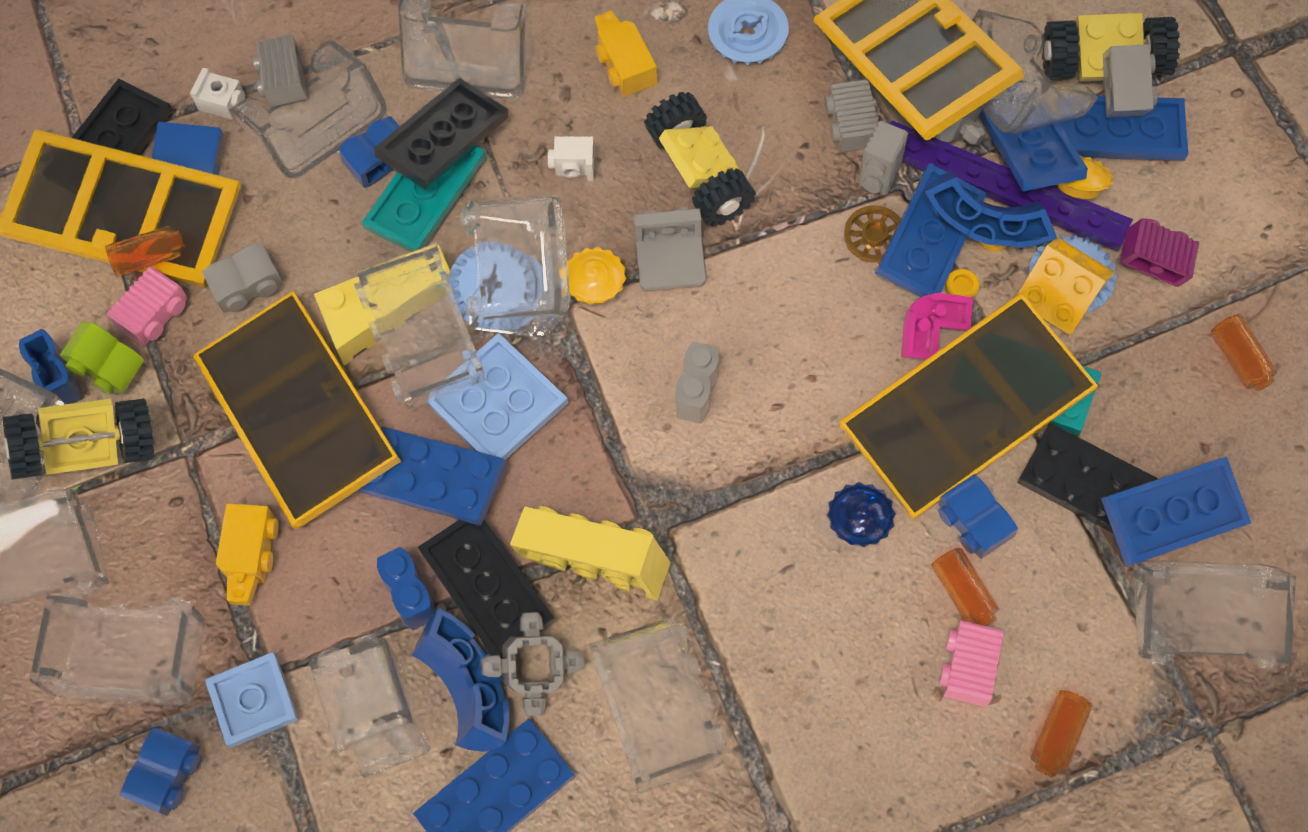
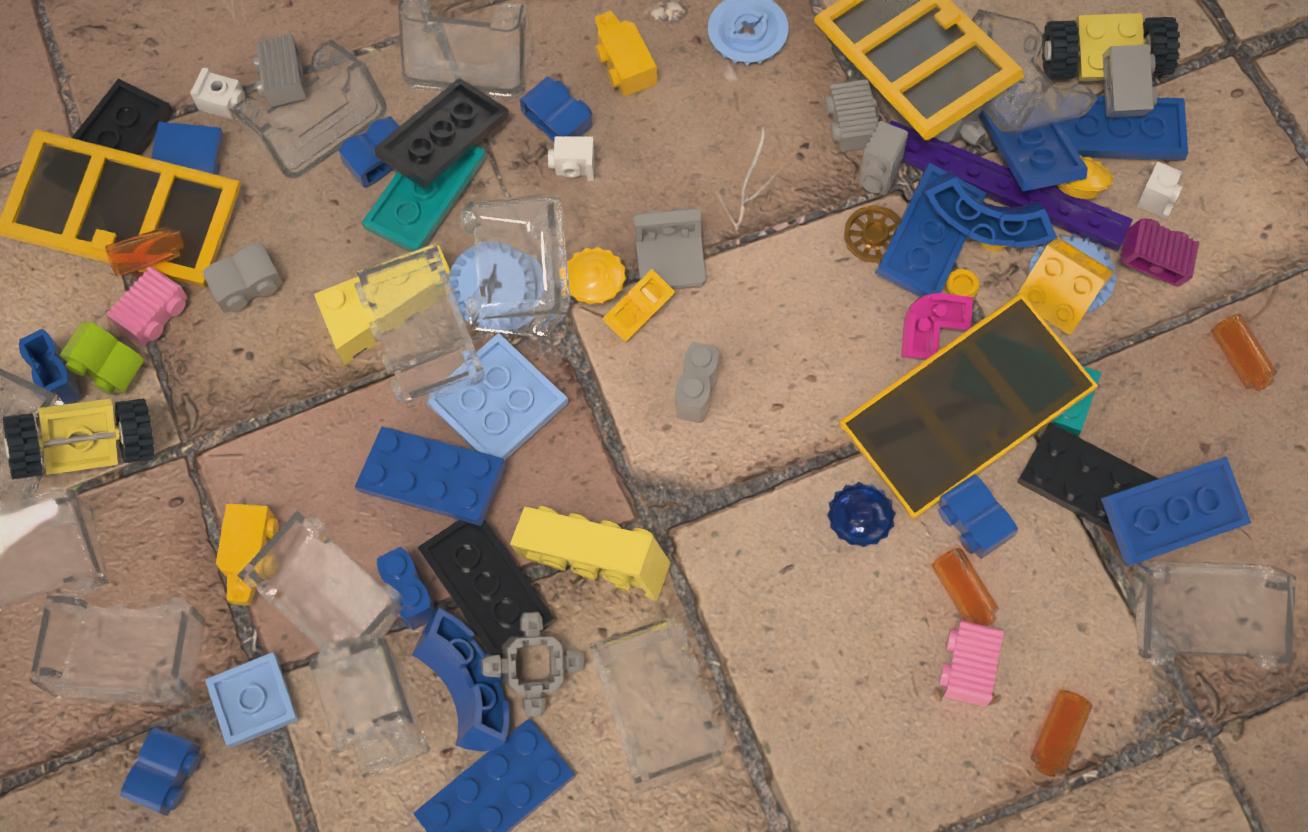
(295, 410): clear smoke door -> none
(321, 586): none -> clear windscreen
(555, 111): none -> blue brick
(638, 305): none -> yellow slope
(700, 158): plate -> none
(1161, 190): none -> white brick

